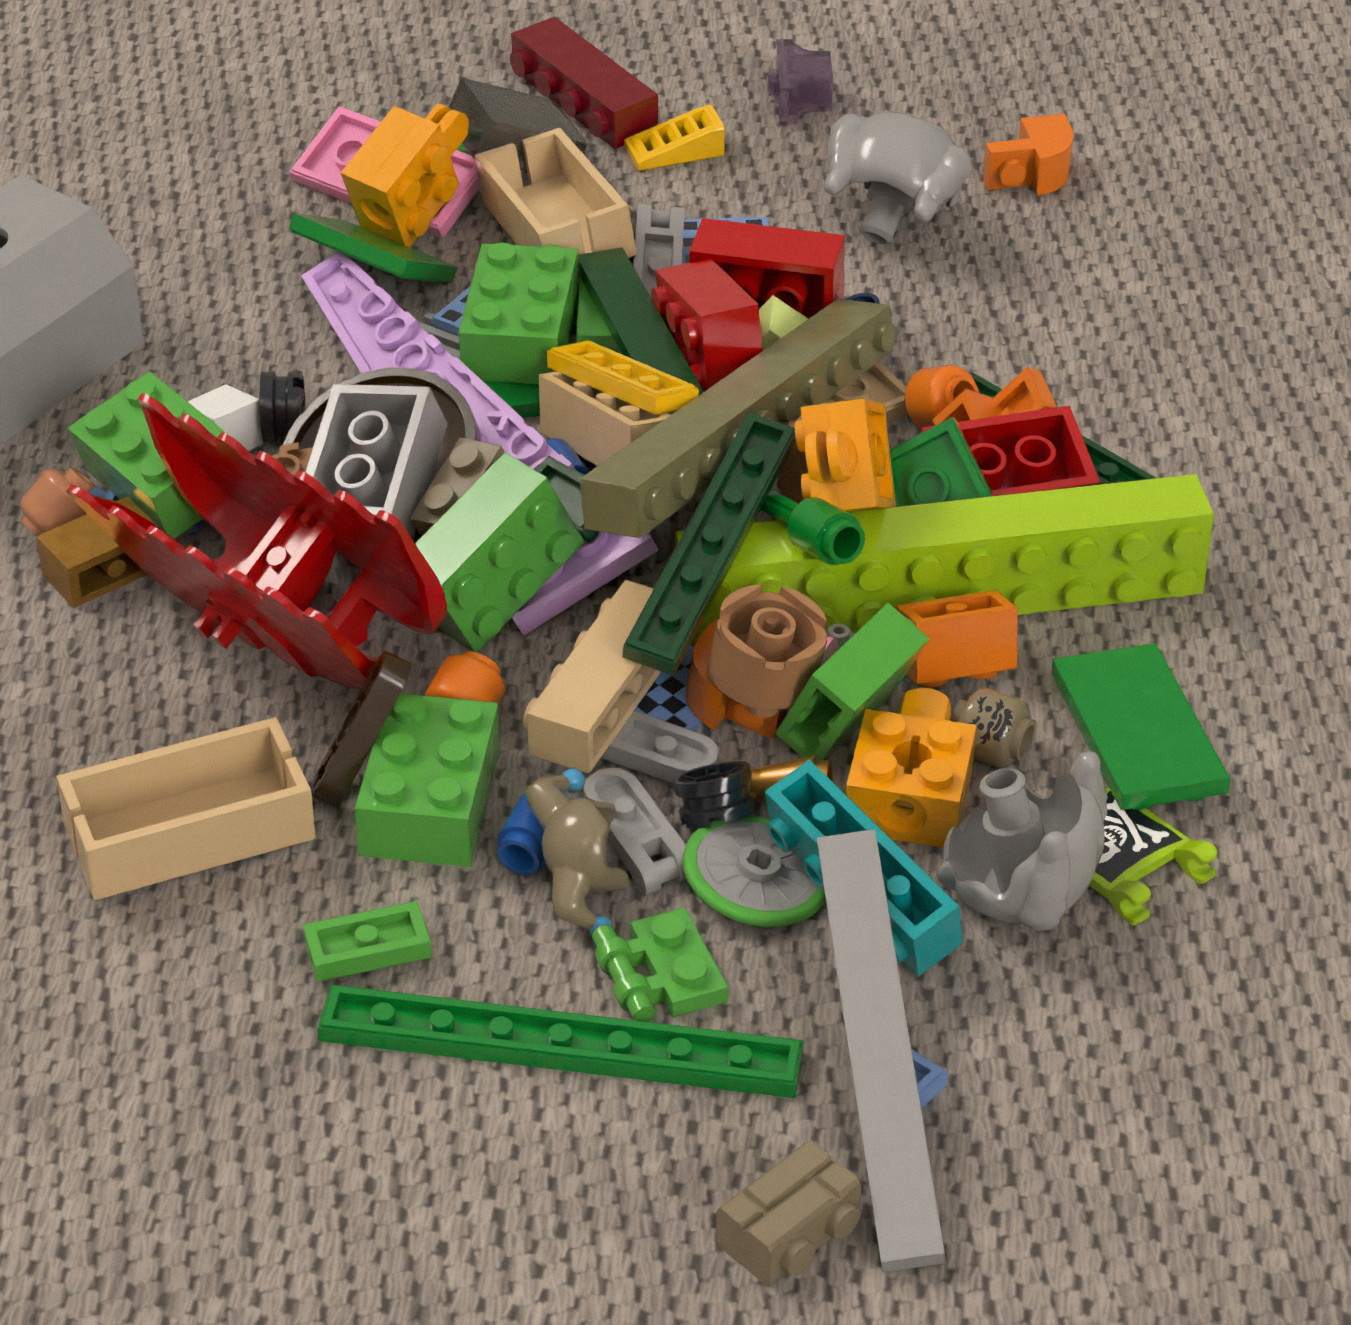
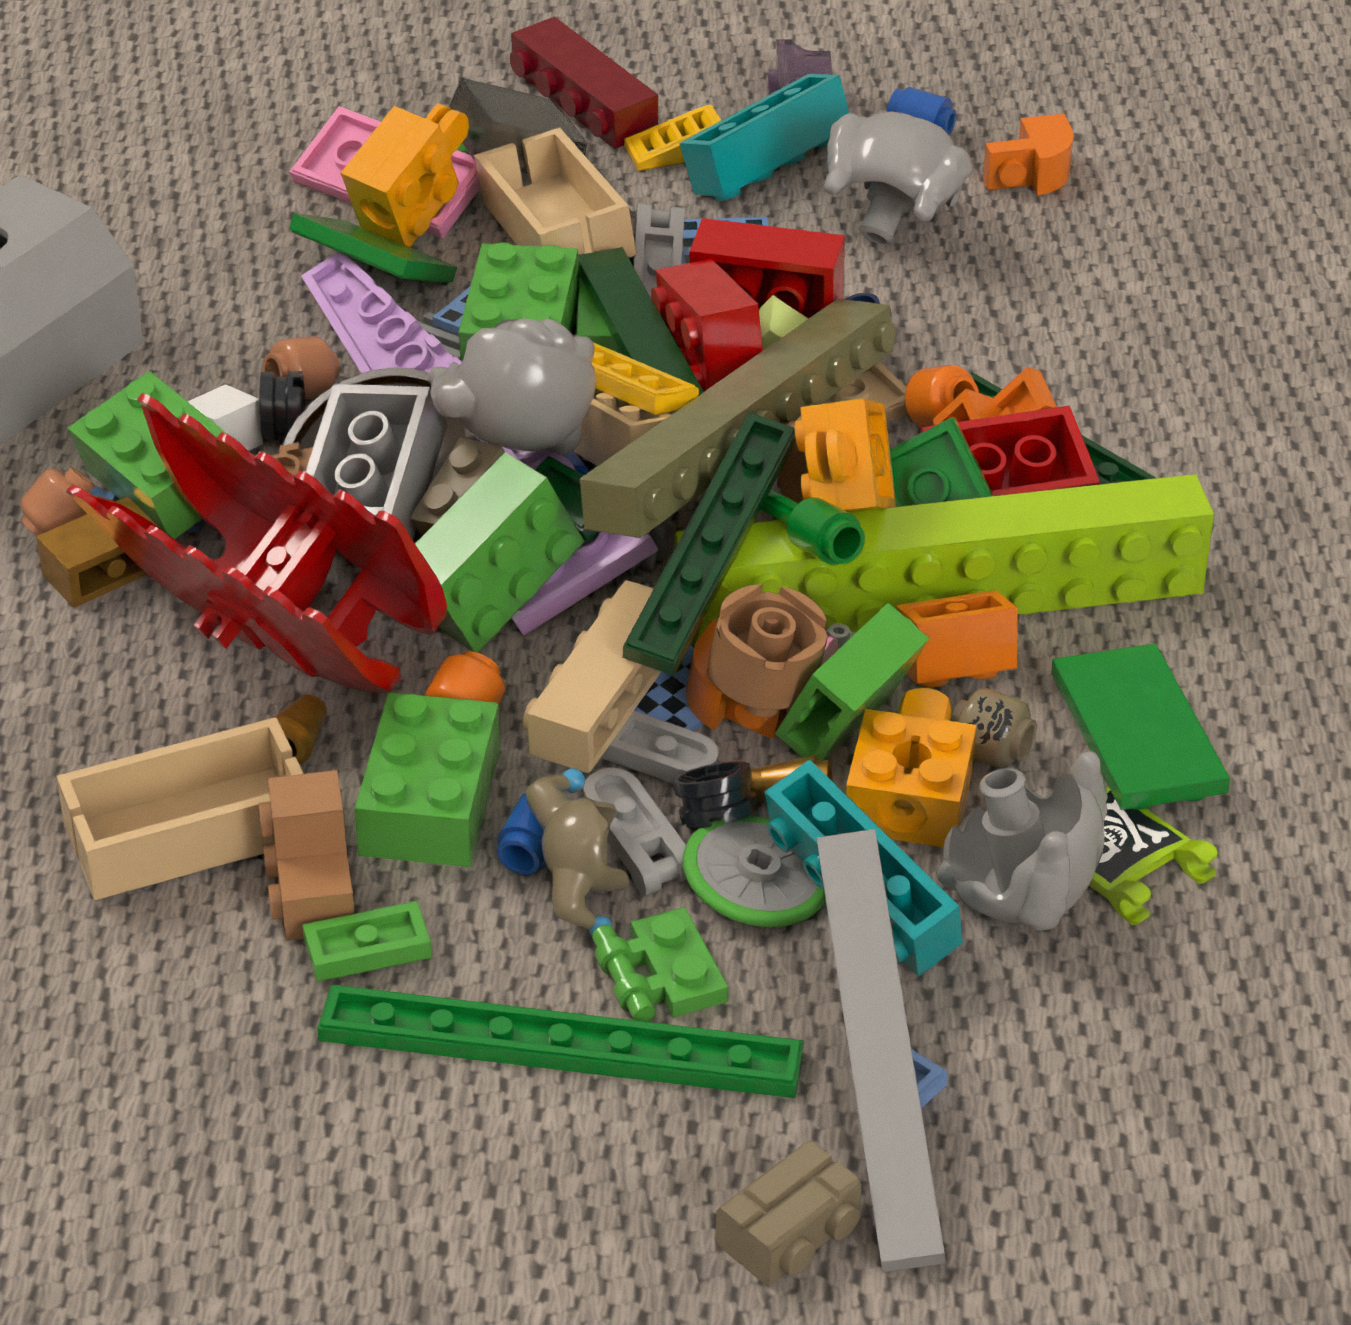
(302, 724): none -> pearl gold cone
(306, 850): none -> medium nougat brick
(308, 355): none -> nougat head
(360, 728): dark brown beam -> none
(520, 386): none -> light grey piece
(764, 136): none -> teal brick
(924, 106): none -> blue brick

